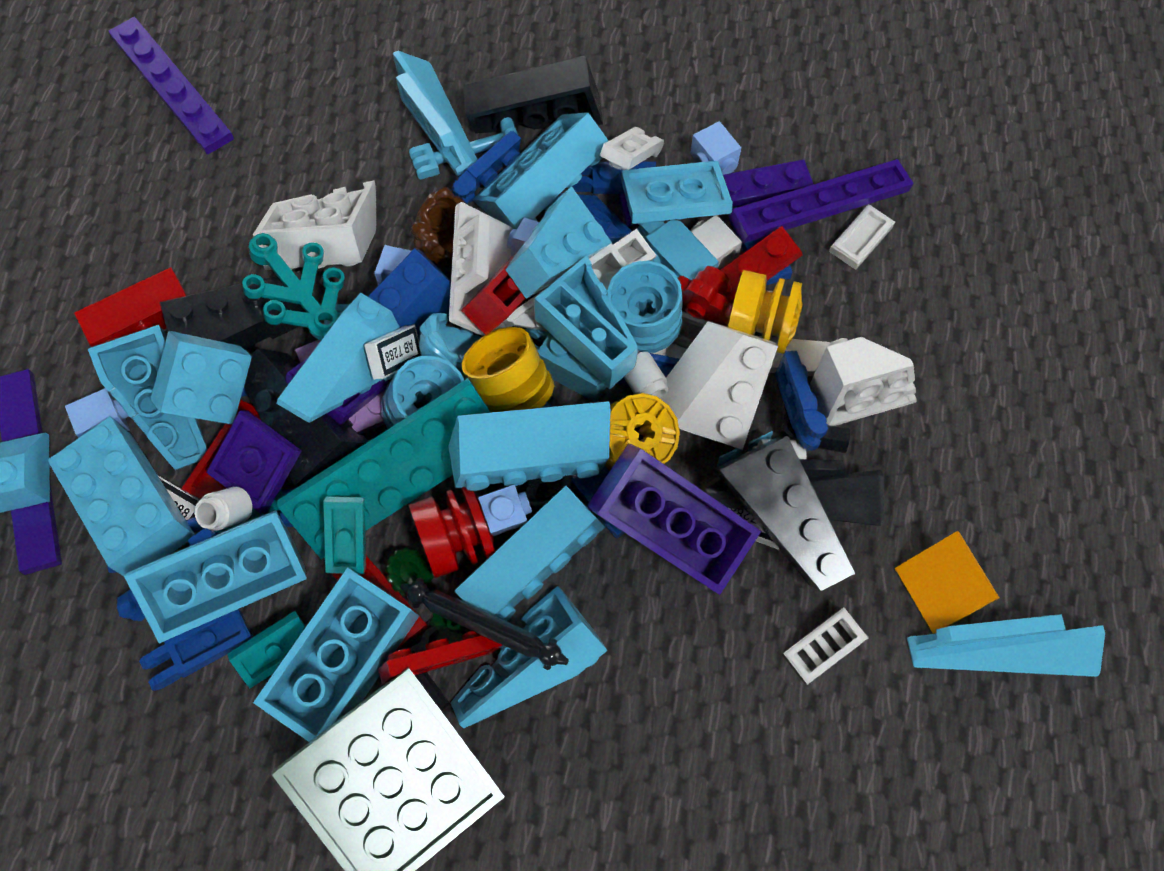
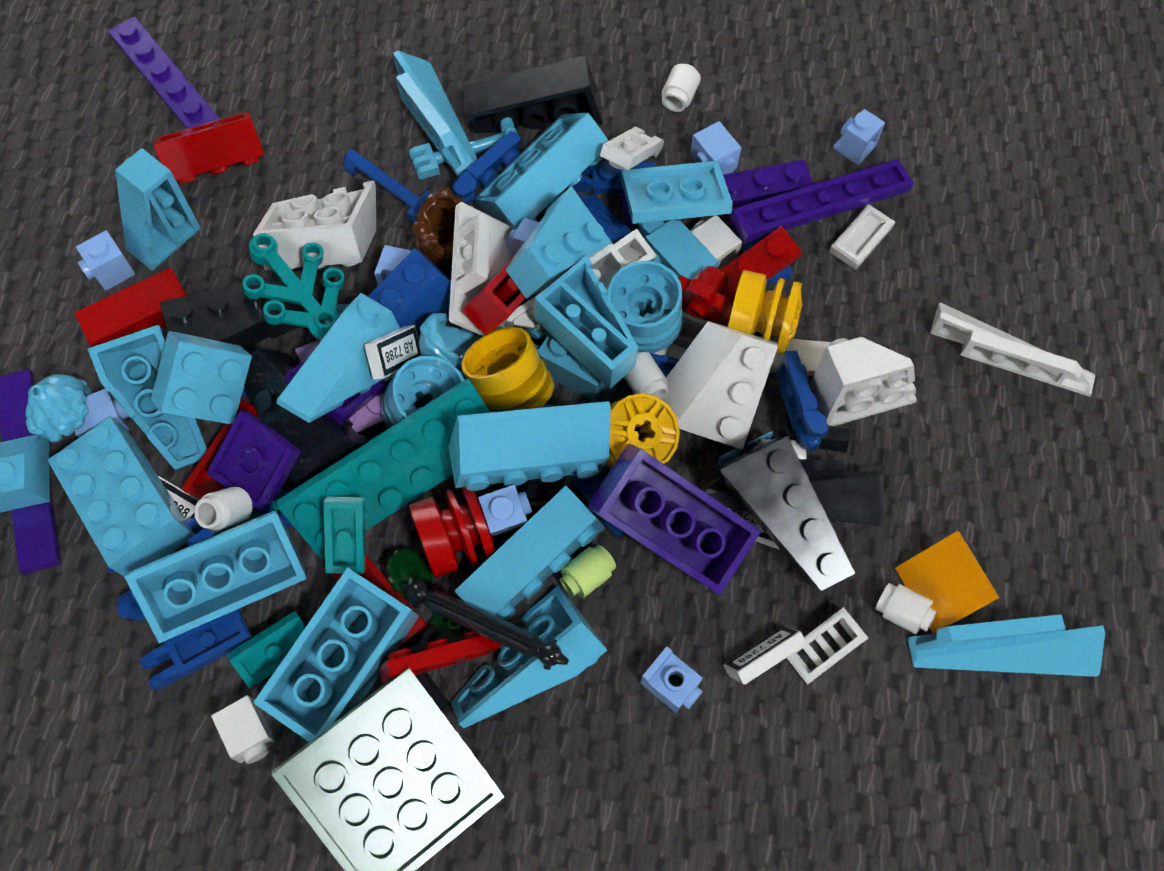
(57, 406): none -> medium azure hair
(104, 261): none -> light blue brick
(152, 209): none -> medium azure wedge
(210, 147): none -> red brick
(244, 731): none -> white brick
(354, 161): none -> blue hinge
(587, 571): none -> yellowish green brick
(657, 681): none -> light blue brick
(680, 87): none -> white brick
(765, 654): none -> white tile
(859, 136): none -> light blue brick
(906, 608): none -> white brick
(1008, 352): none -> white wedge

